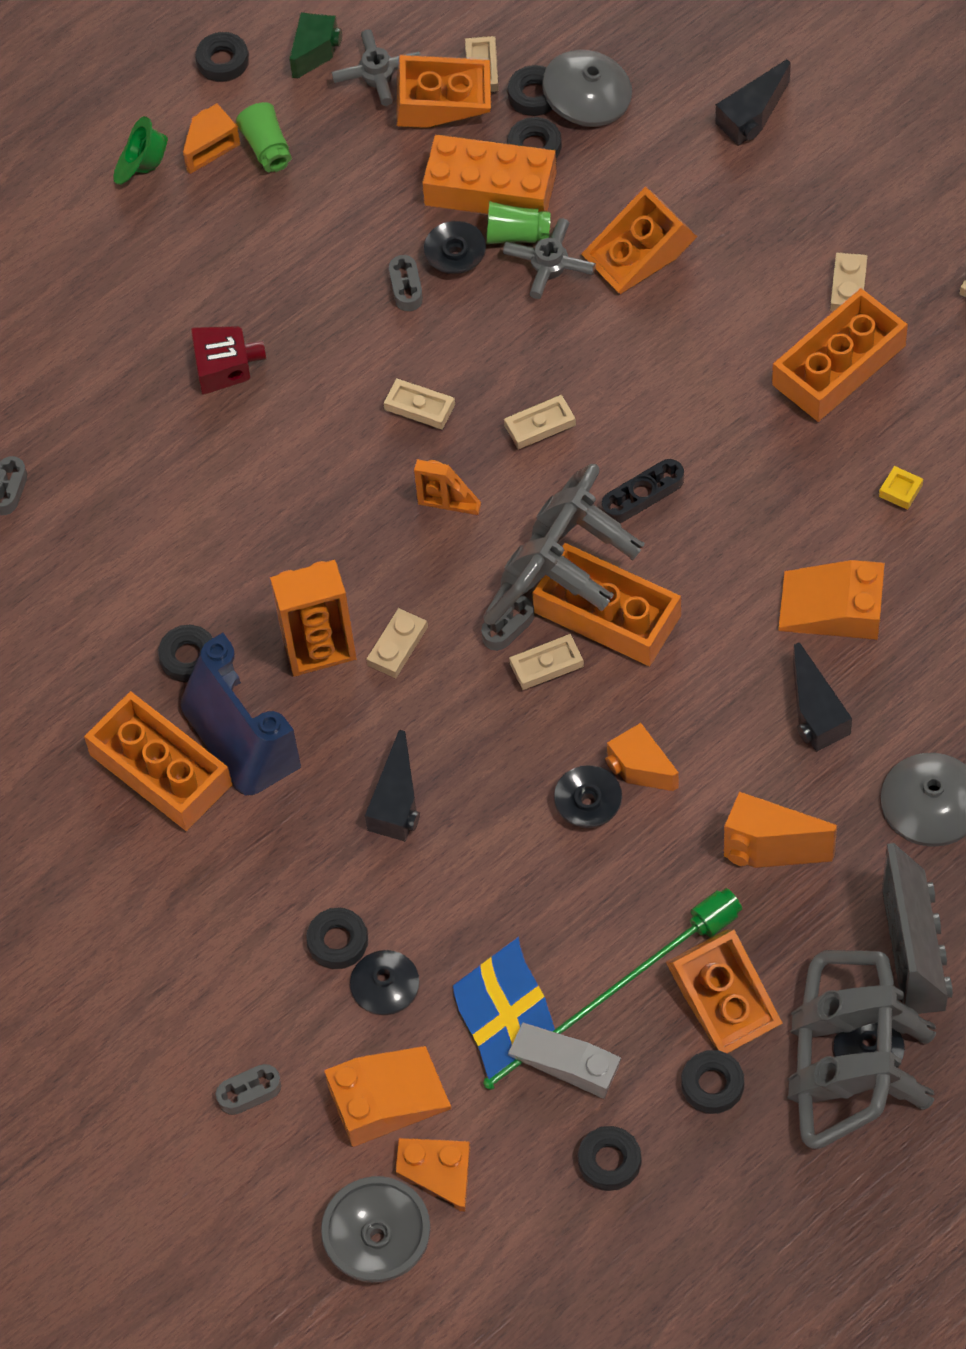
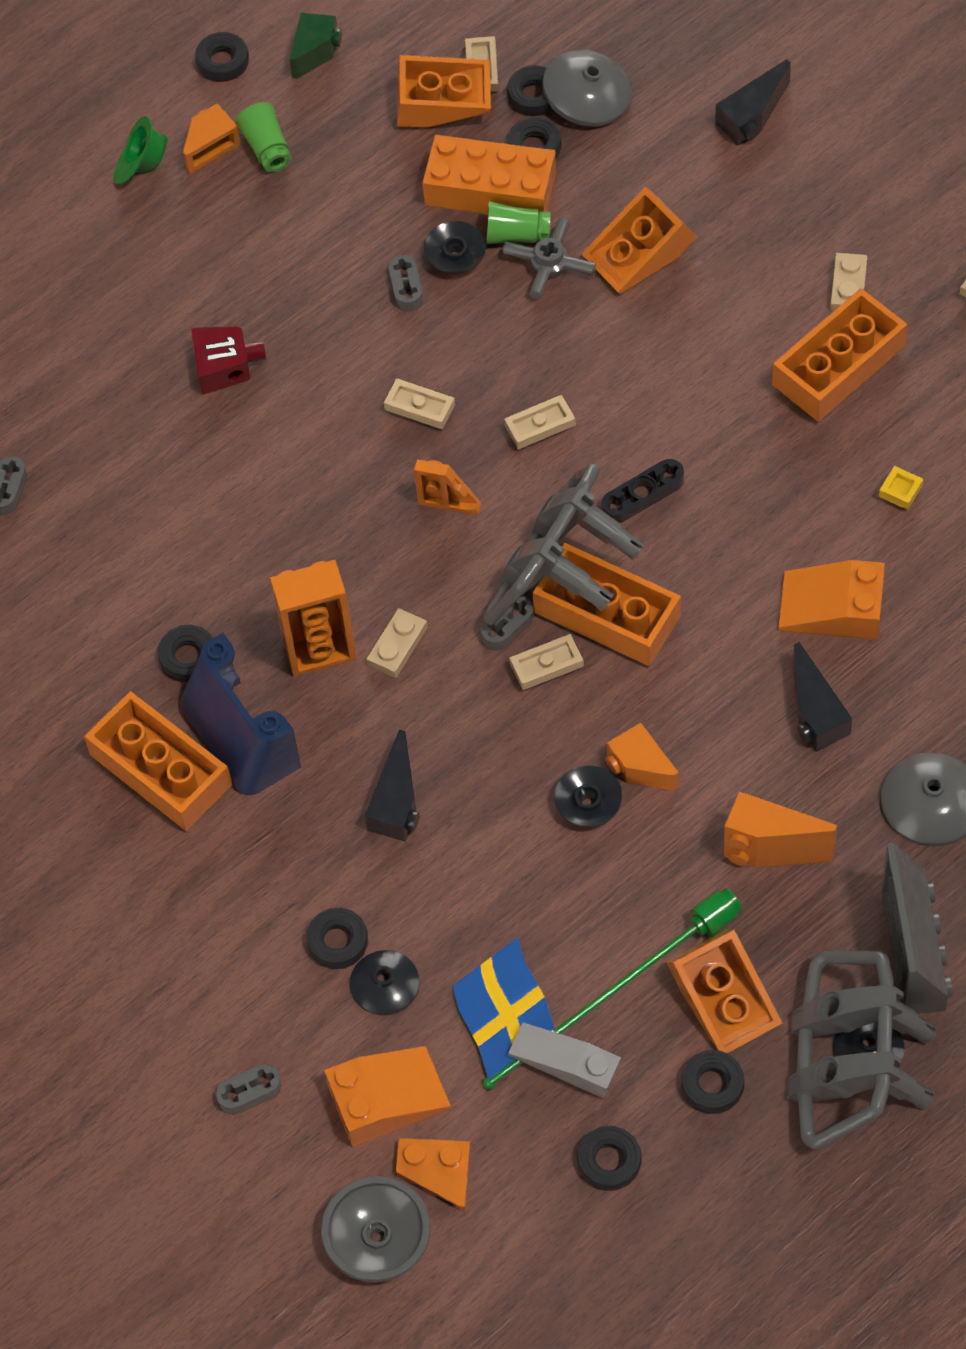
(374, 67): dark grey bar -> none

